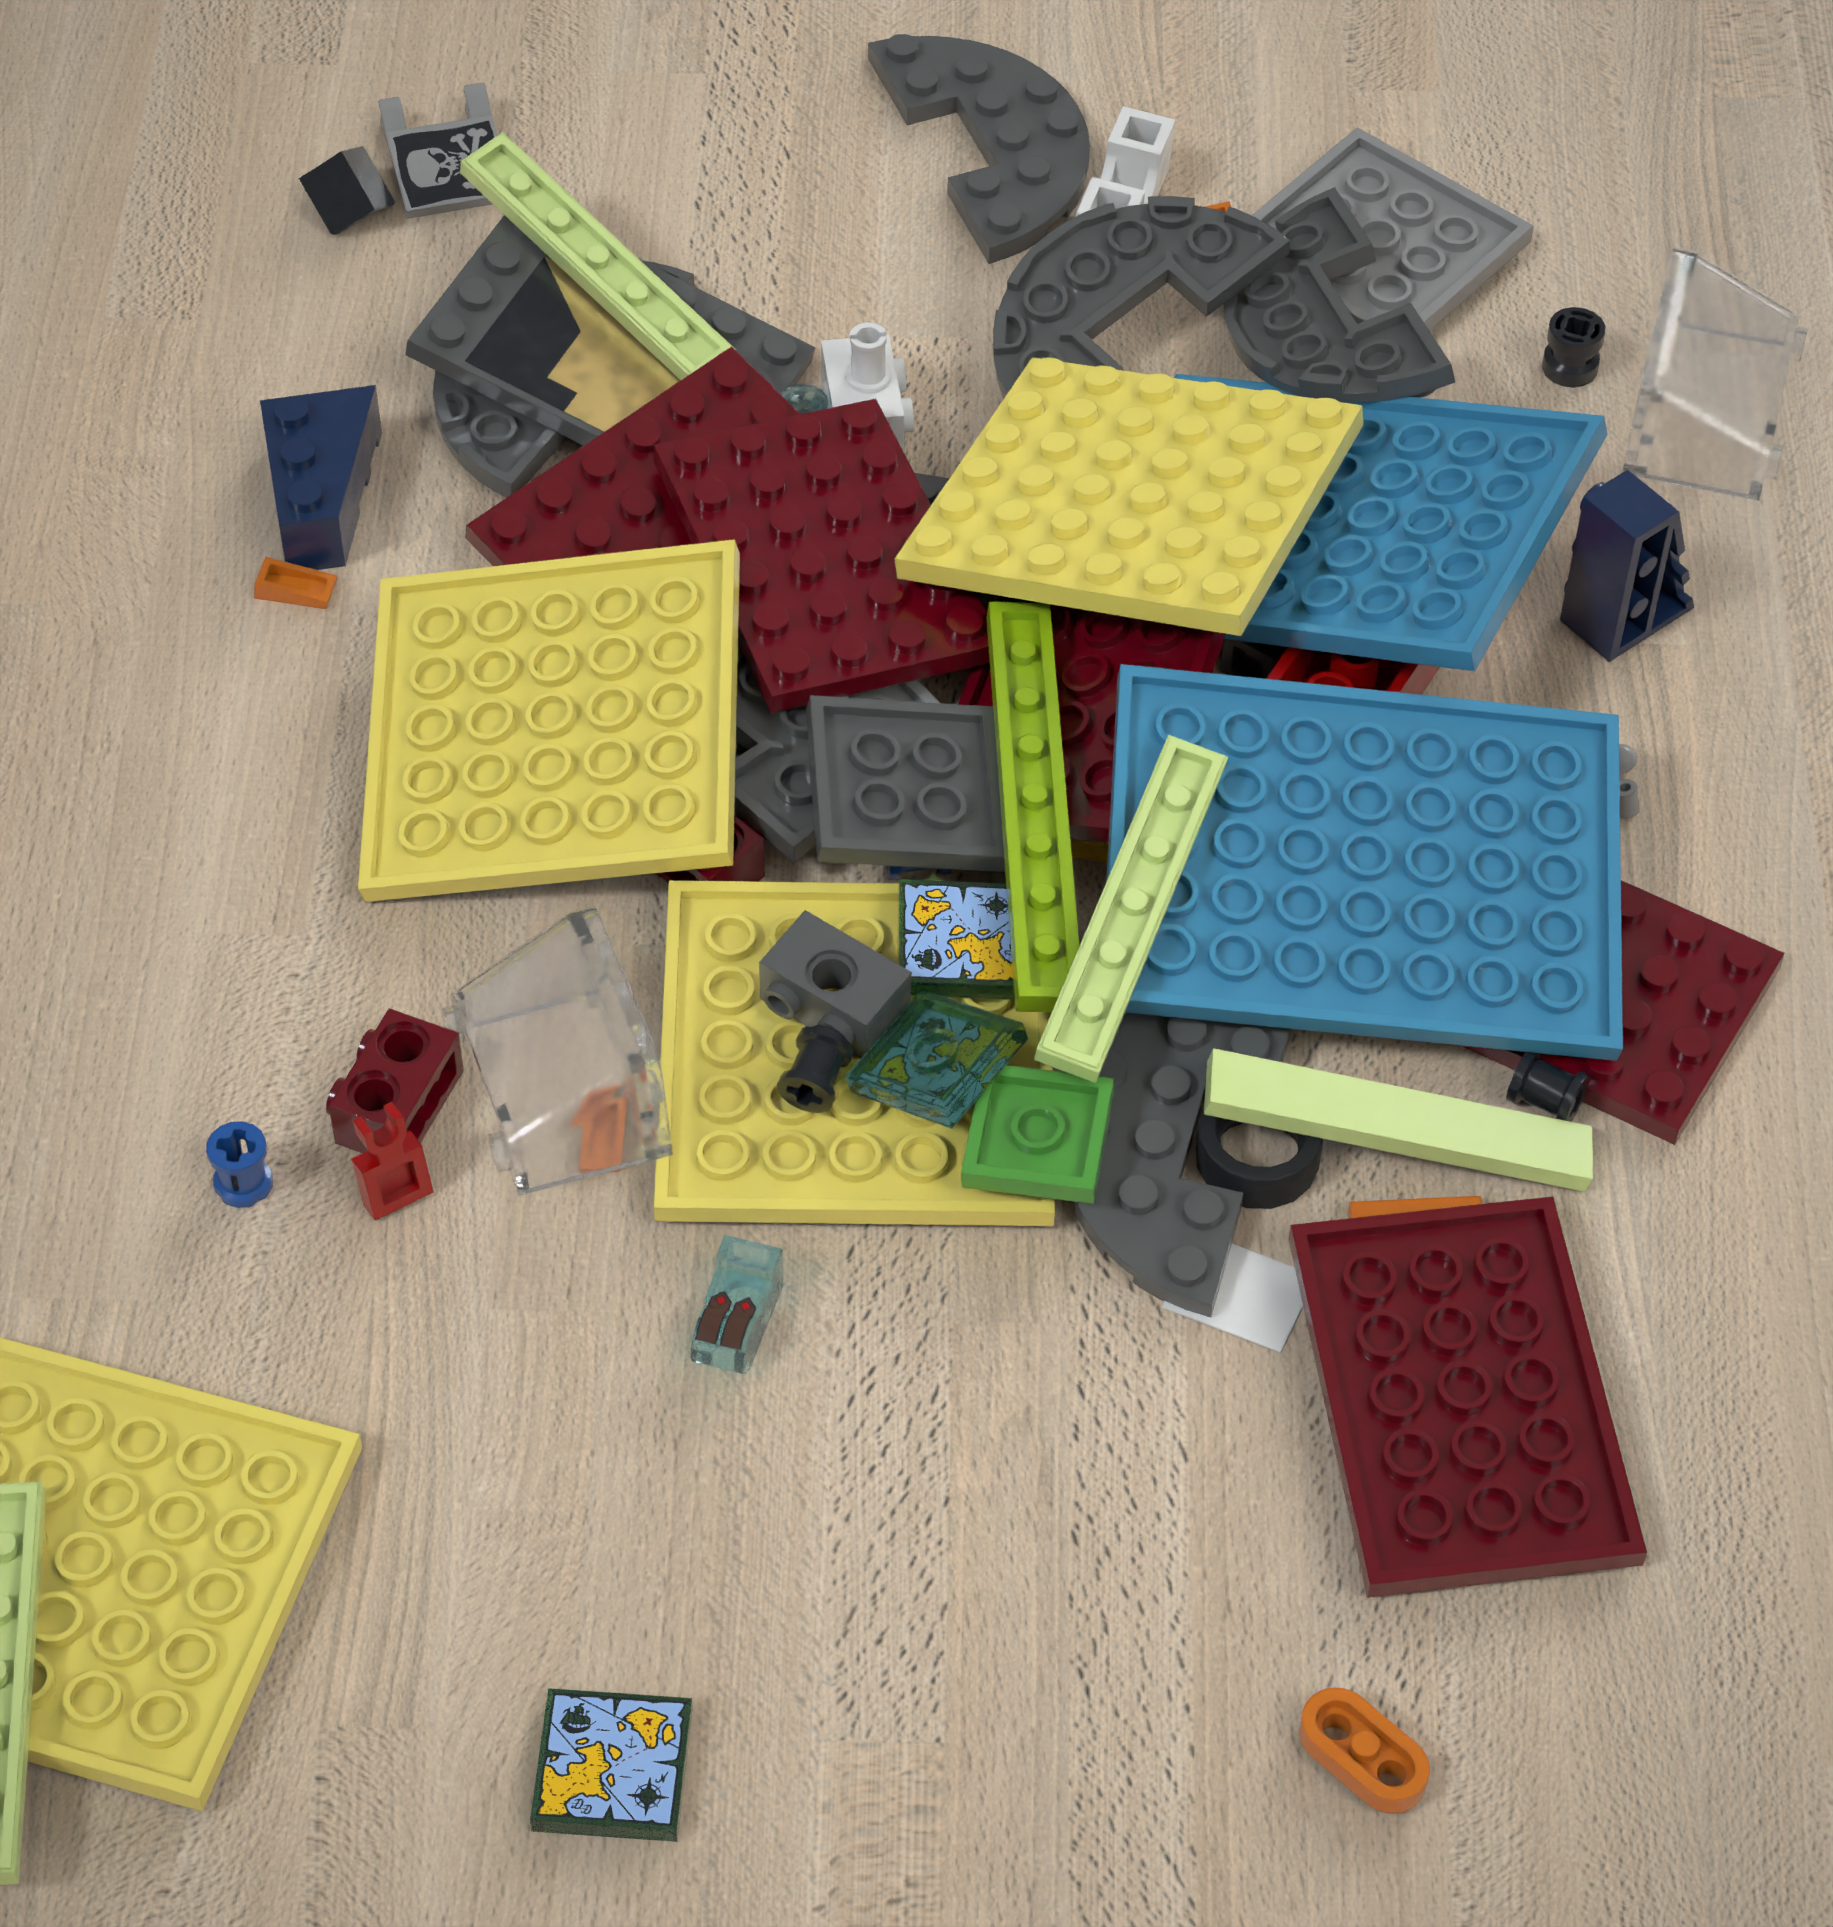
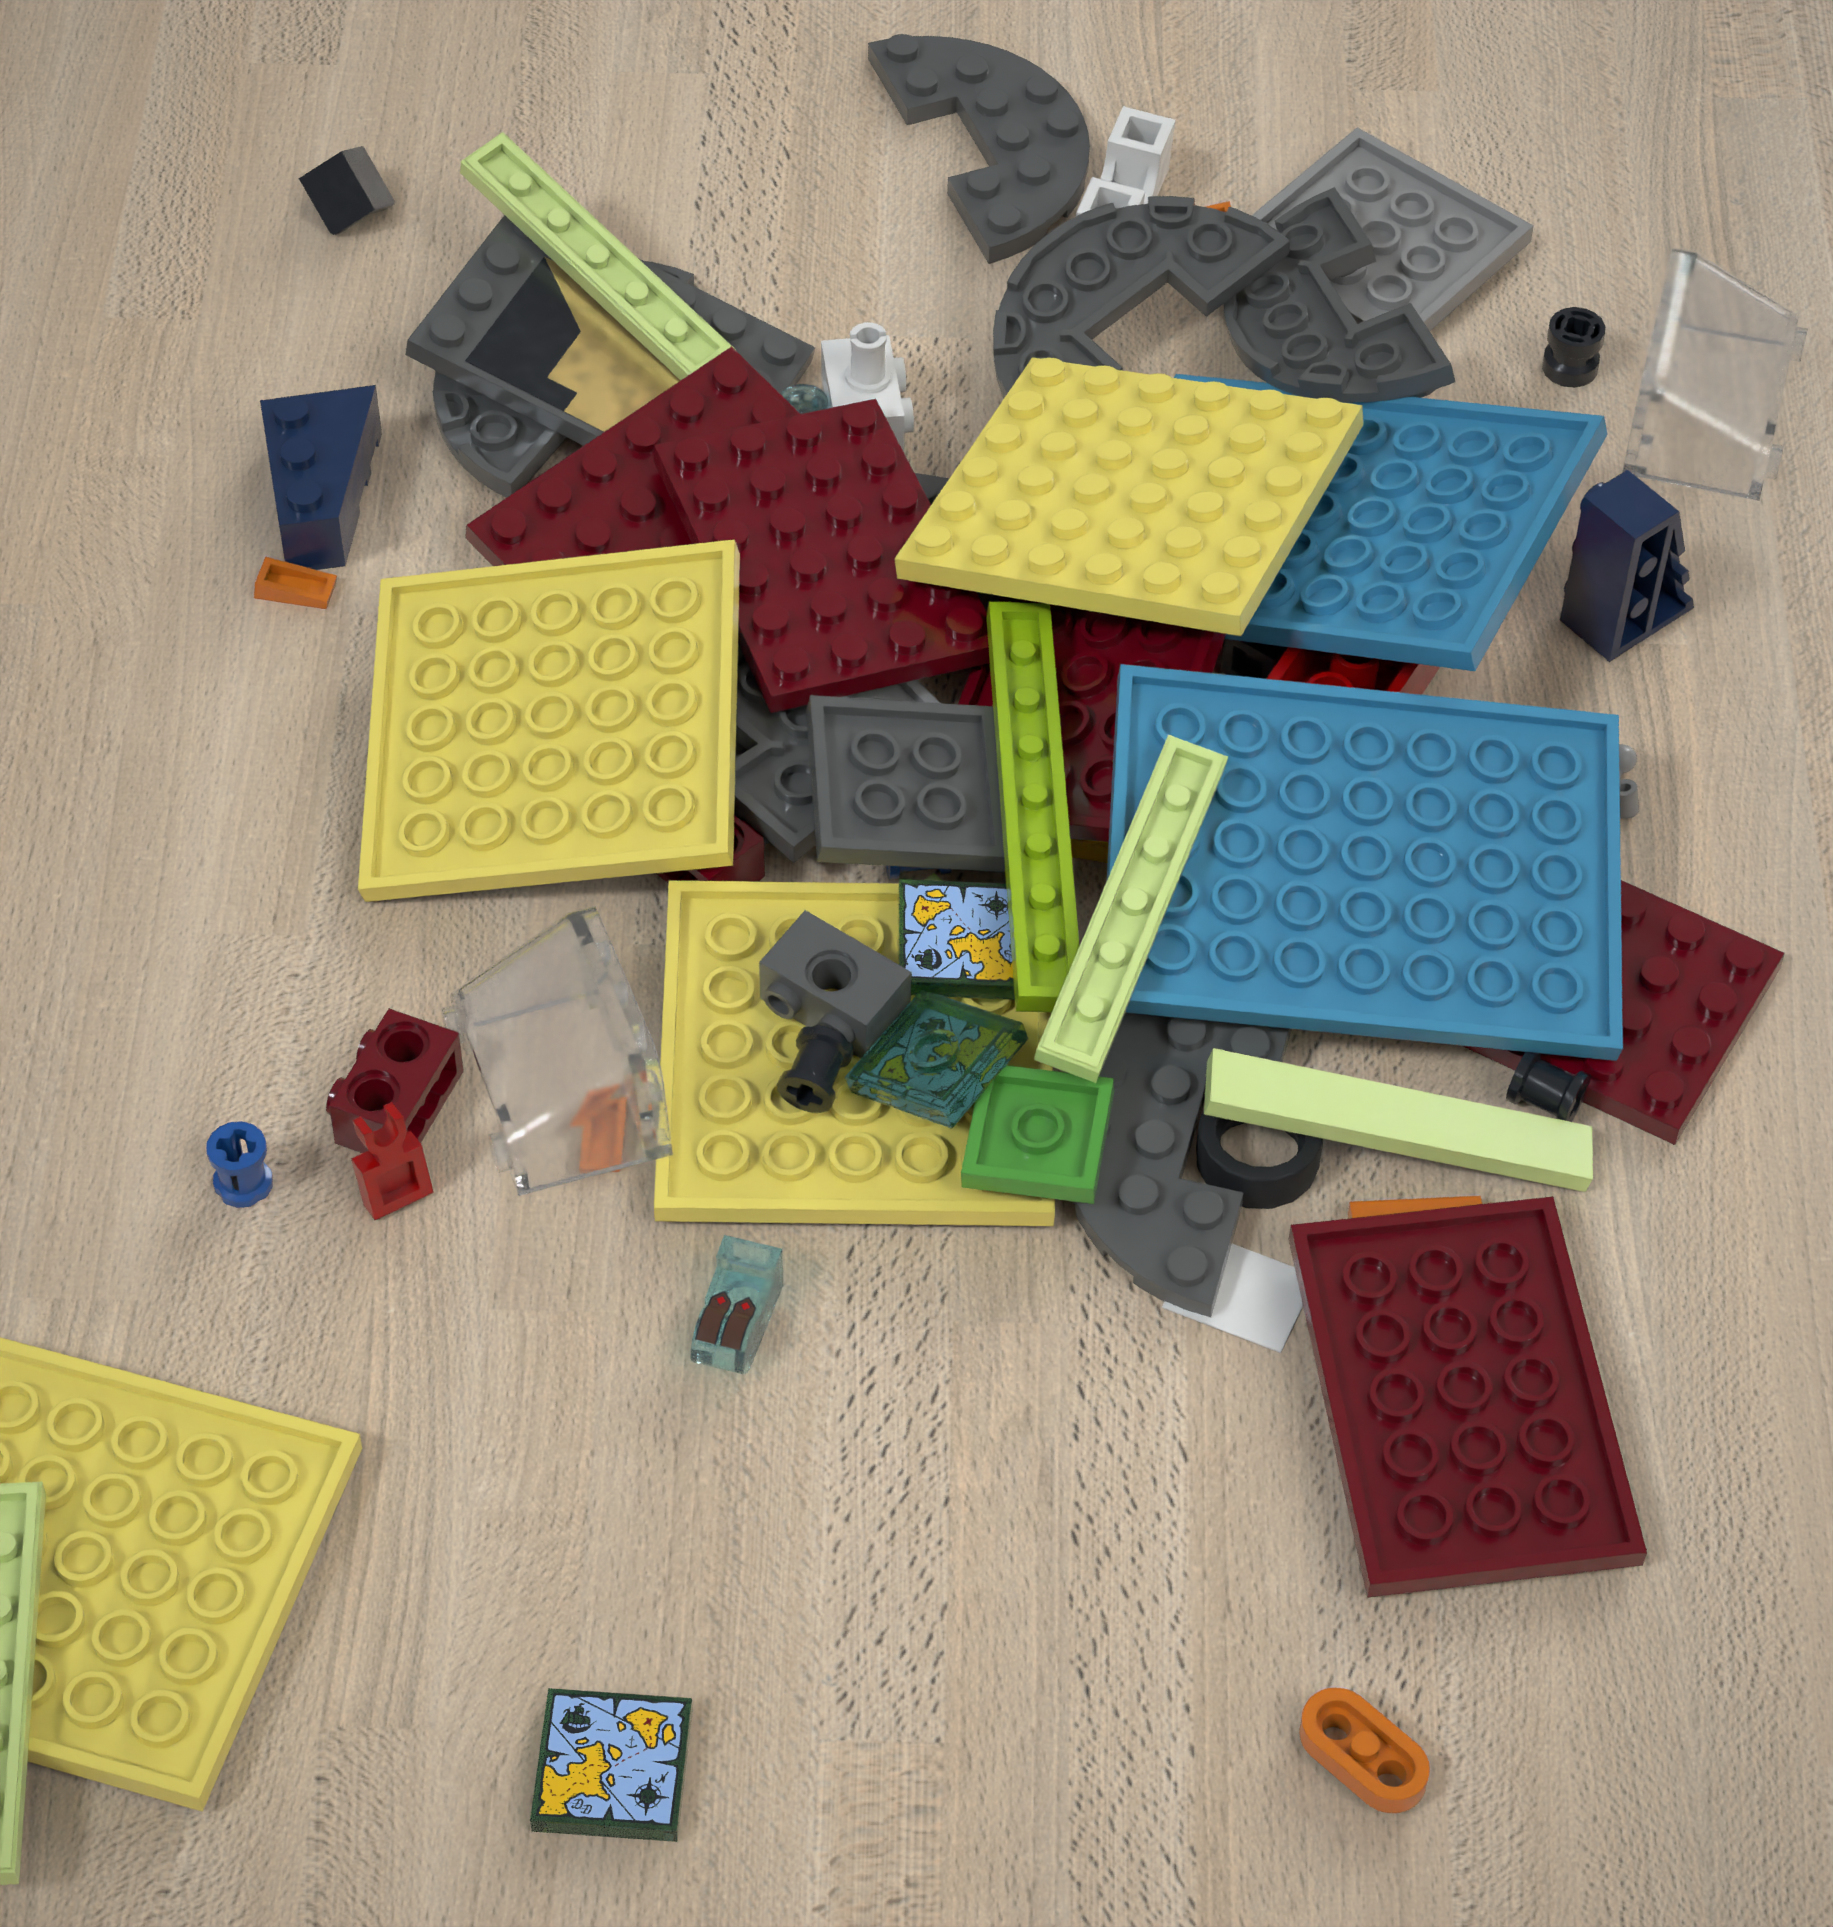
(431, 155): flag -> none

